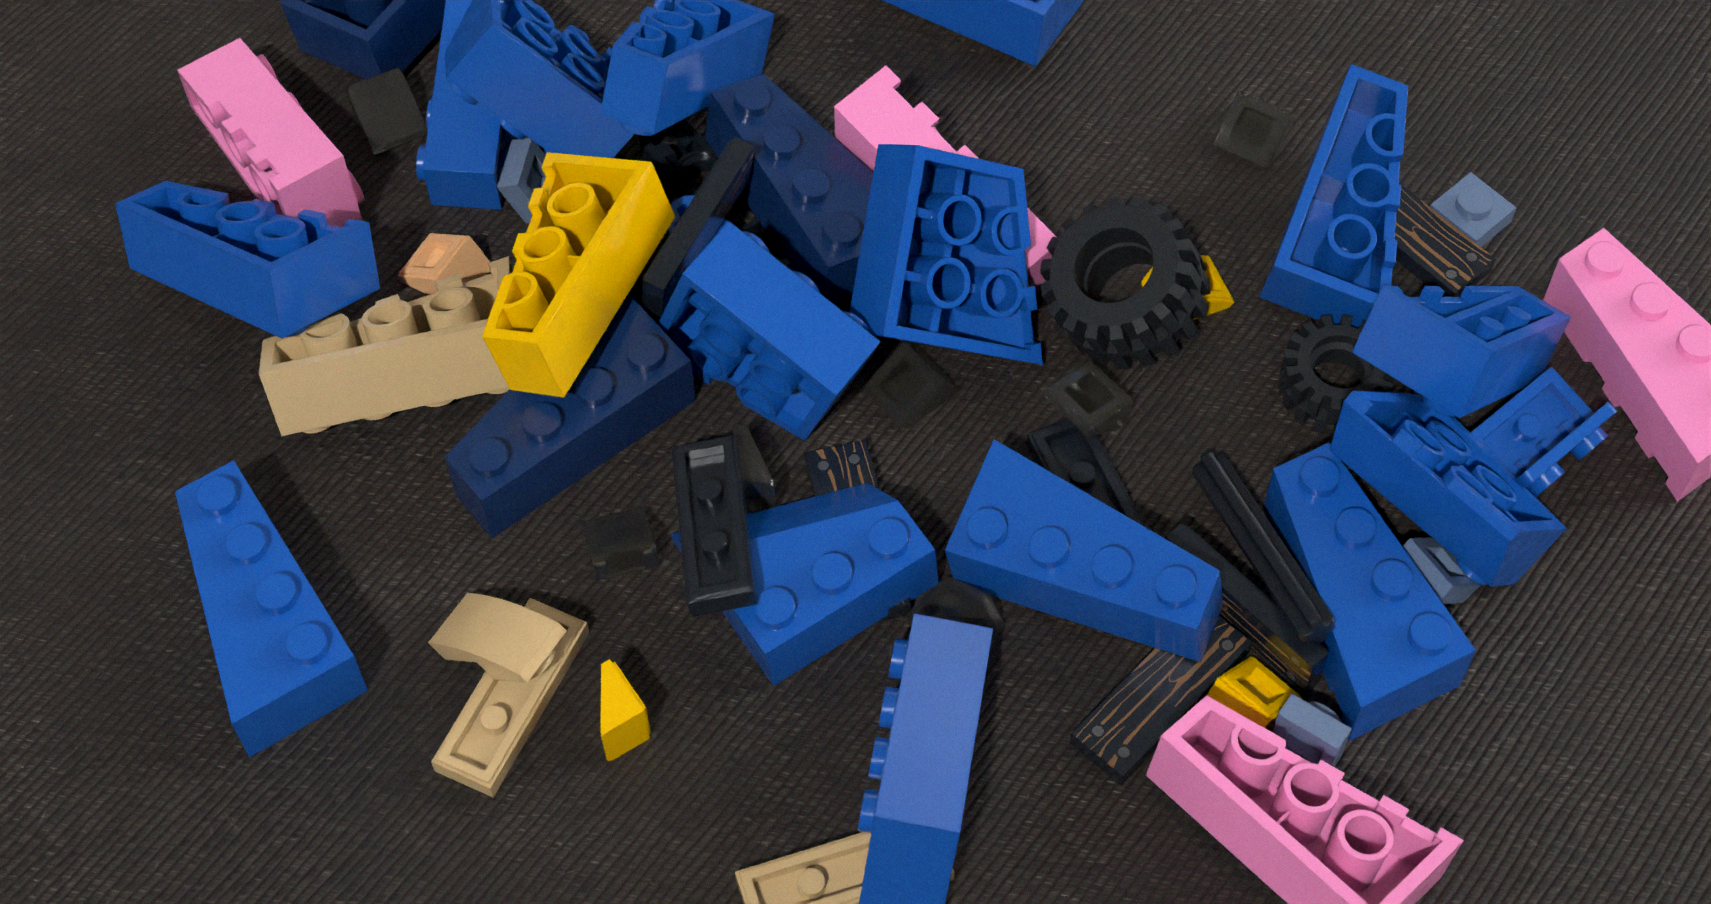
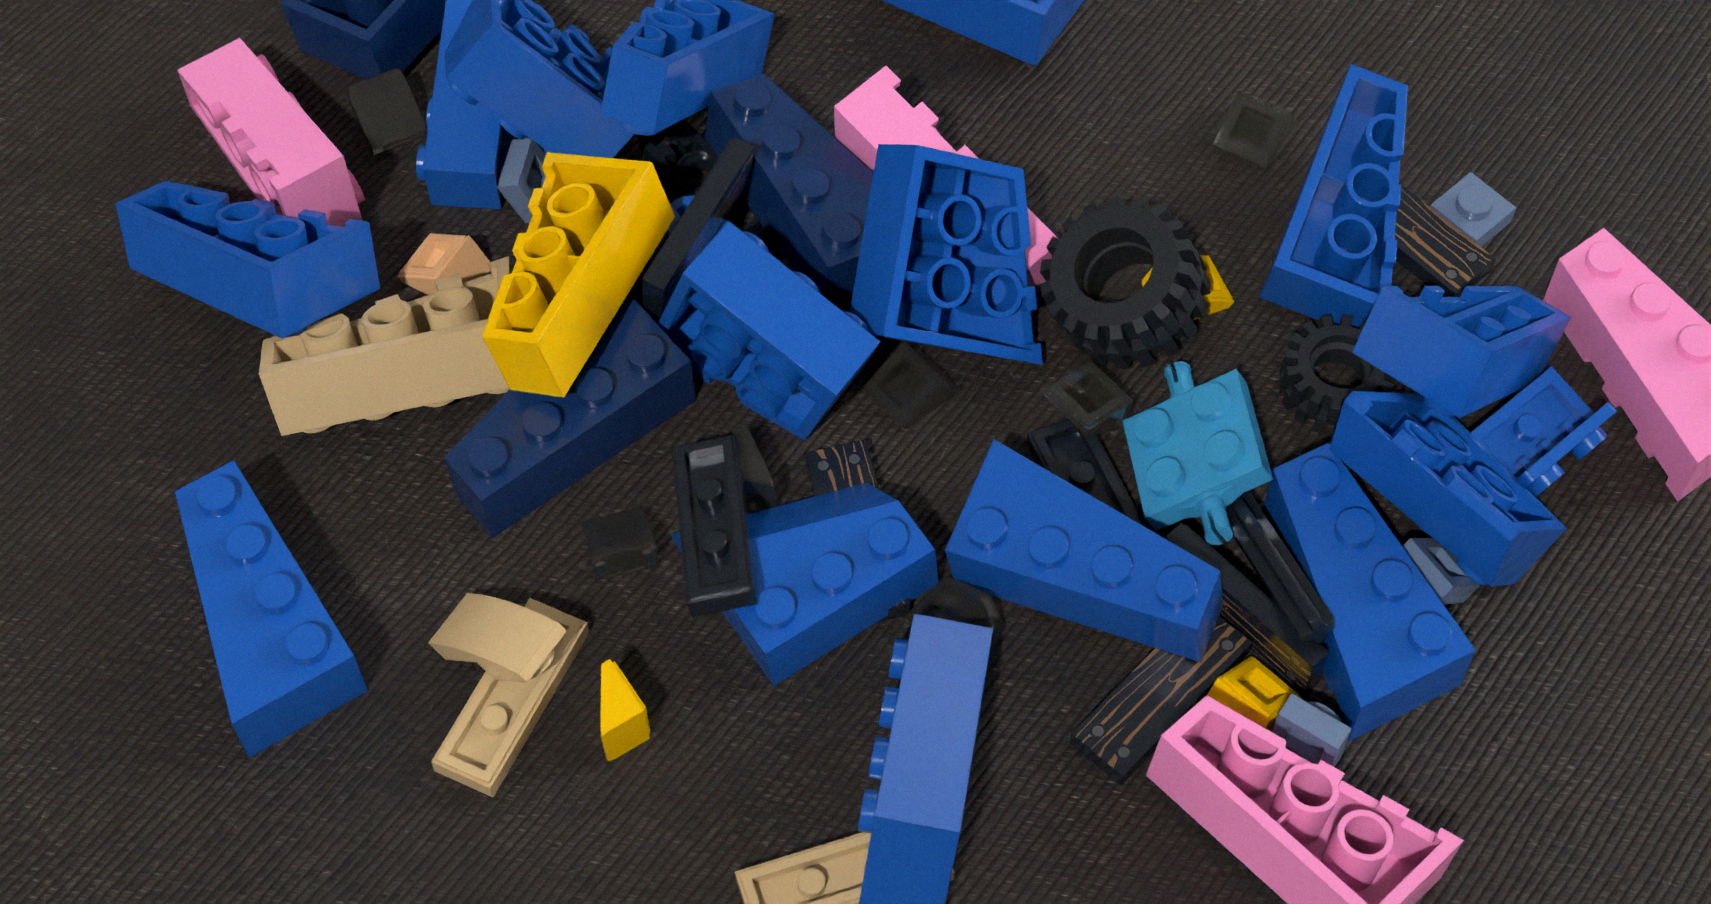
(1197, 451): none -> dark azure plate

